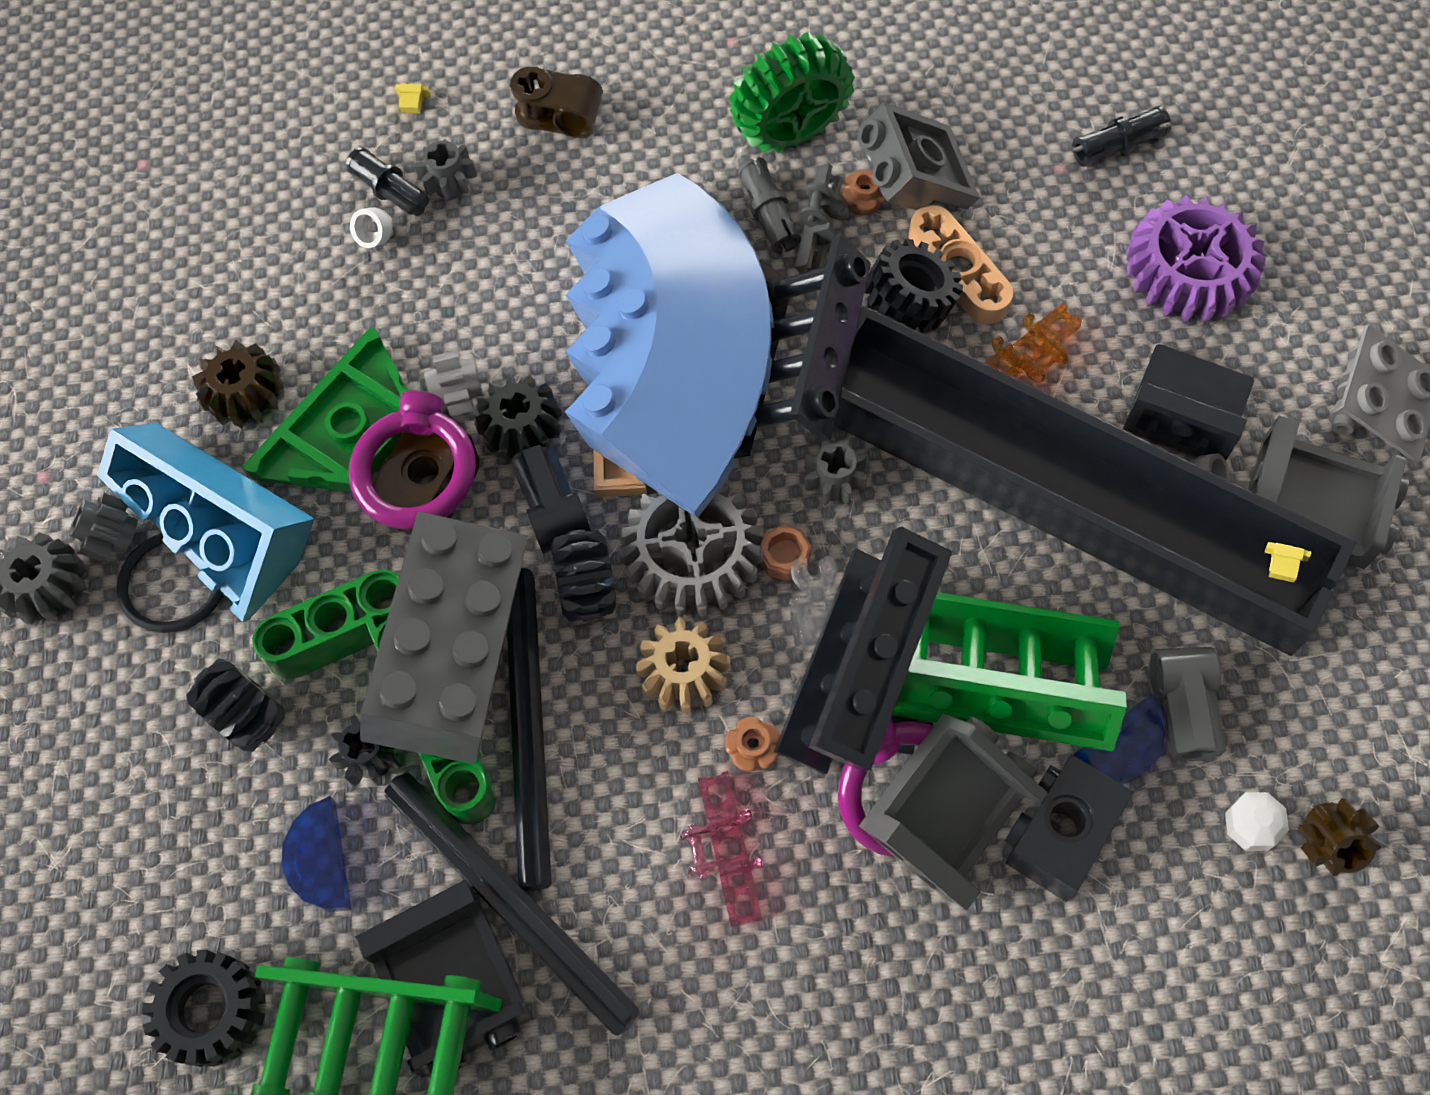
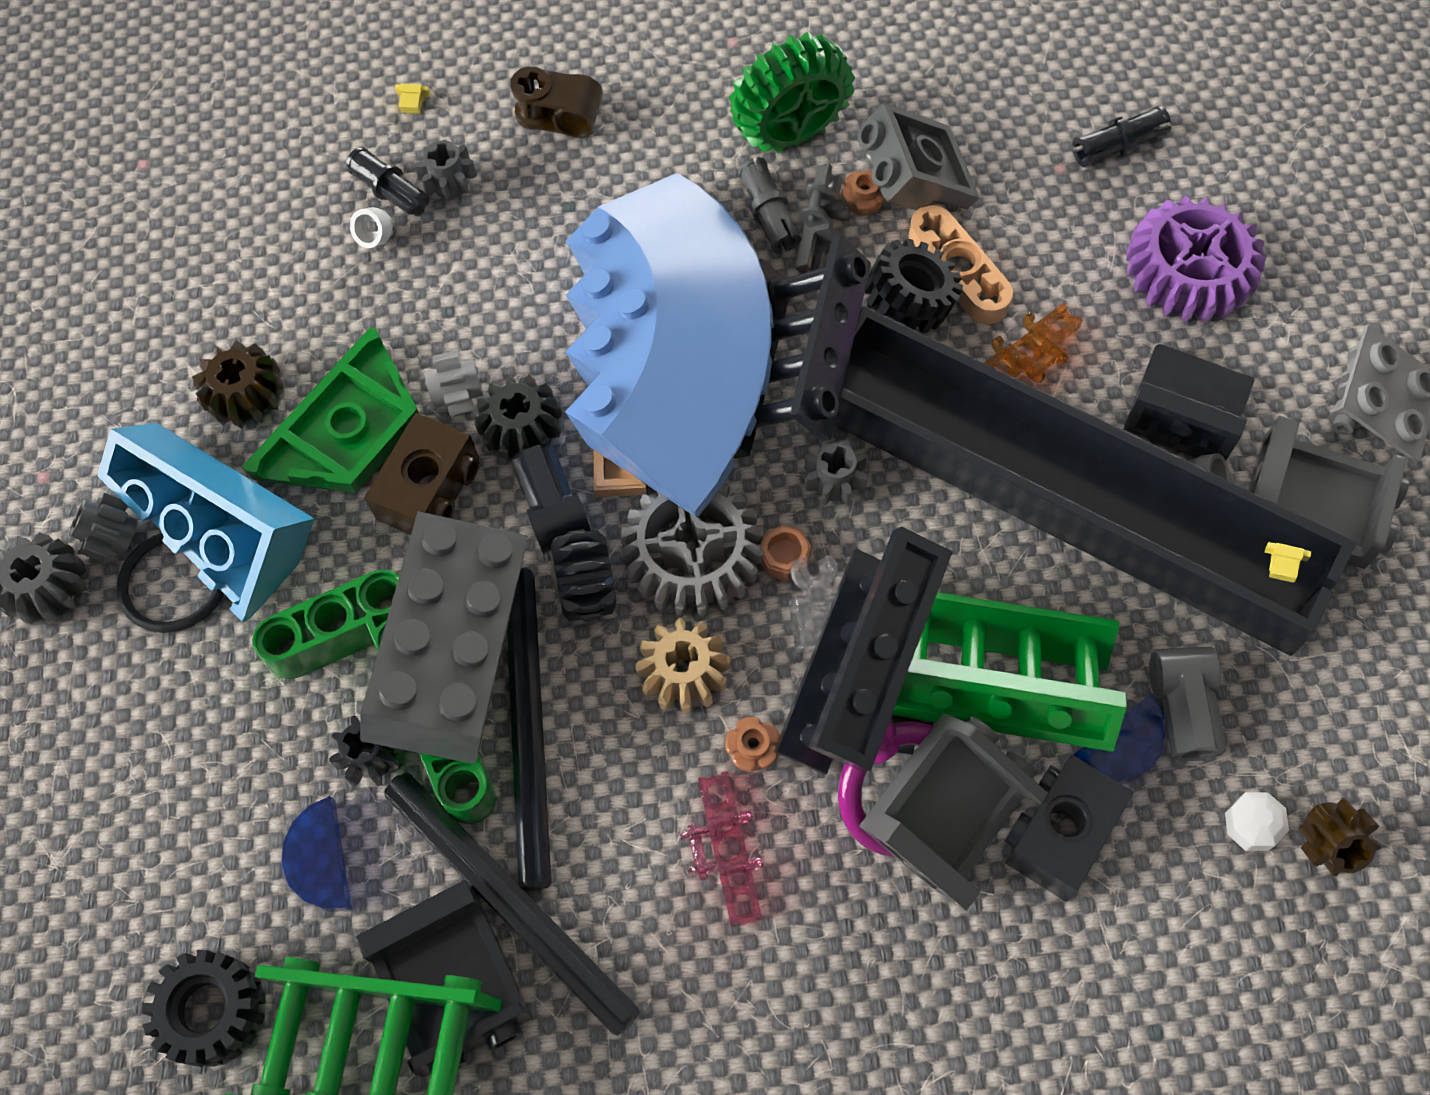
(235, 705): black gear -> none
(421, 416): magenta piece -> none

